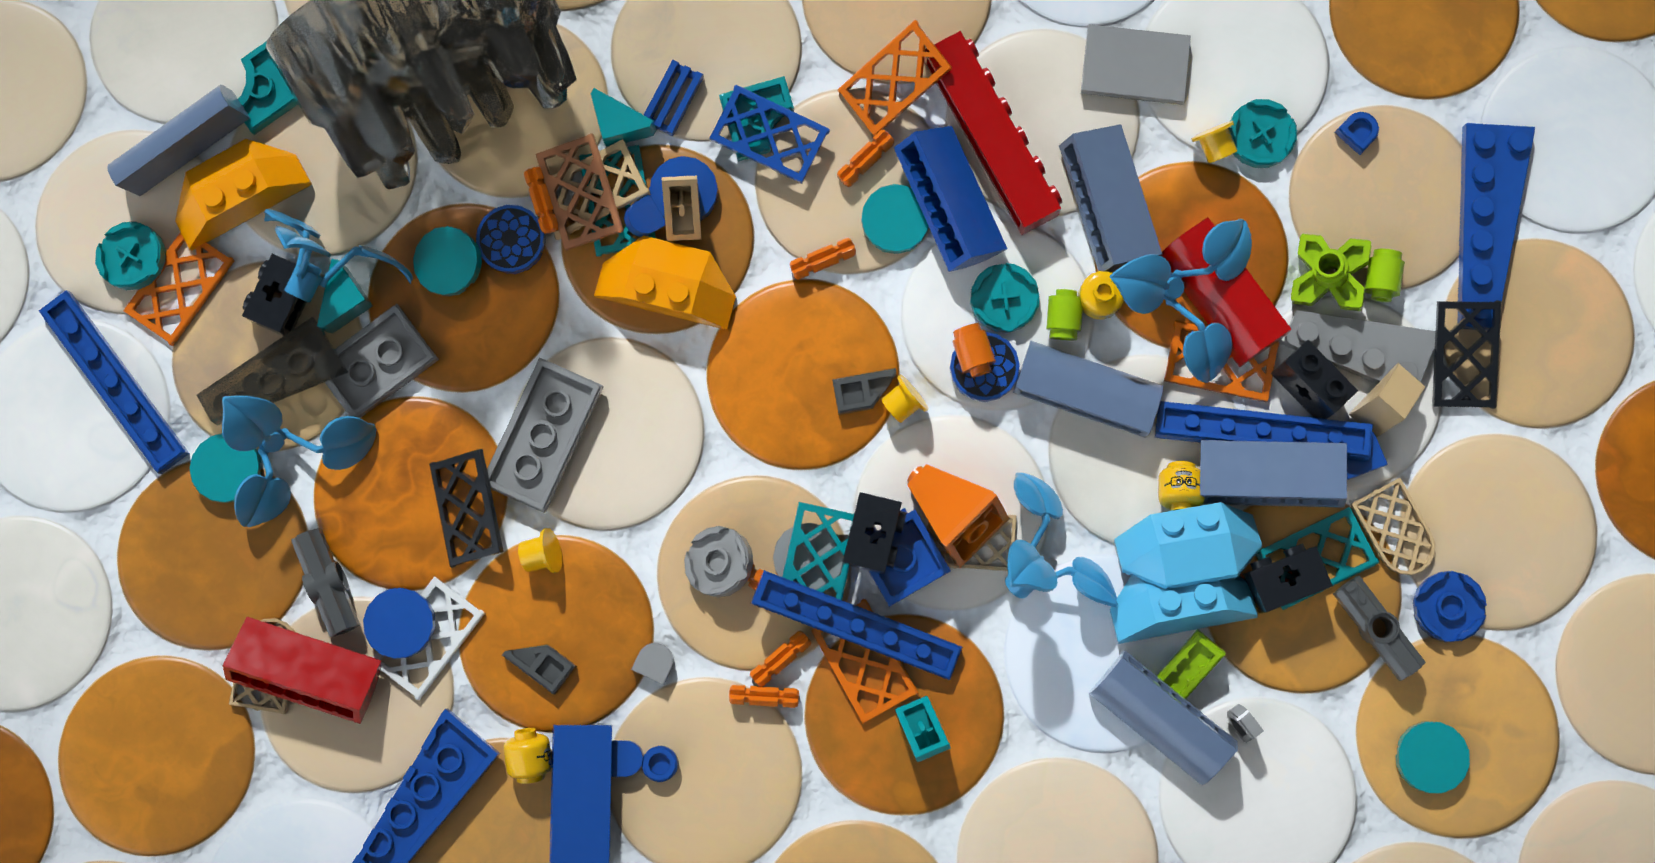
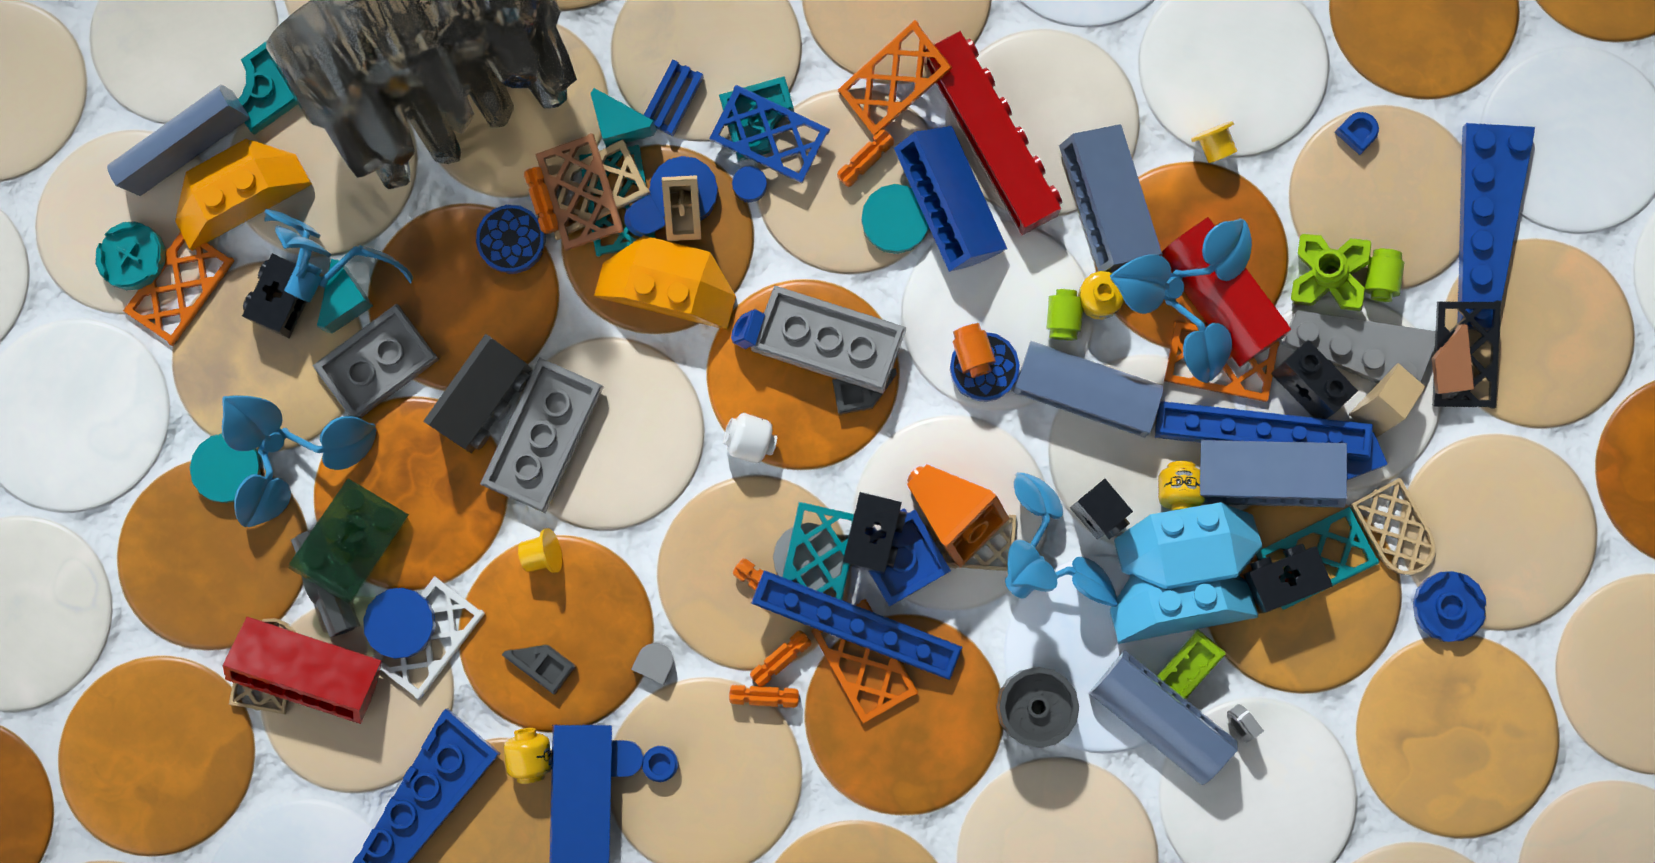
(113, 382): blue tile -> none
(280, 370): clear smoke wing -> none
(348, 541): none -> clear green plate
(447, 261): teal tile -> none
(479, 395): none -> dark grey slope
(489, 518): black window -> none
(718, 561): light grey tile -> none
(747, 329): none -> blue tile
(749, 184): none -> blue tile
(749, 438): none -> white head
(822, 258): orange axle -> none
(829, 339): none -> light grey piece
(904, 400): yellow piece -> none
(922, 729): teal slope -> none
(1004, 297): teal tile -> none
(1056, 717): none -> dark grey wheel
(1102, 511): none -> black brick
(1135, 64): light grey tile -> none
(1263, 133): teal tile -> none
(1393, 645): dark grey piece -> none
(1432, 757): teal tile -> none
(1453, 363): none -> nougat tile

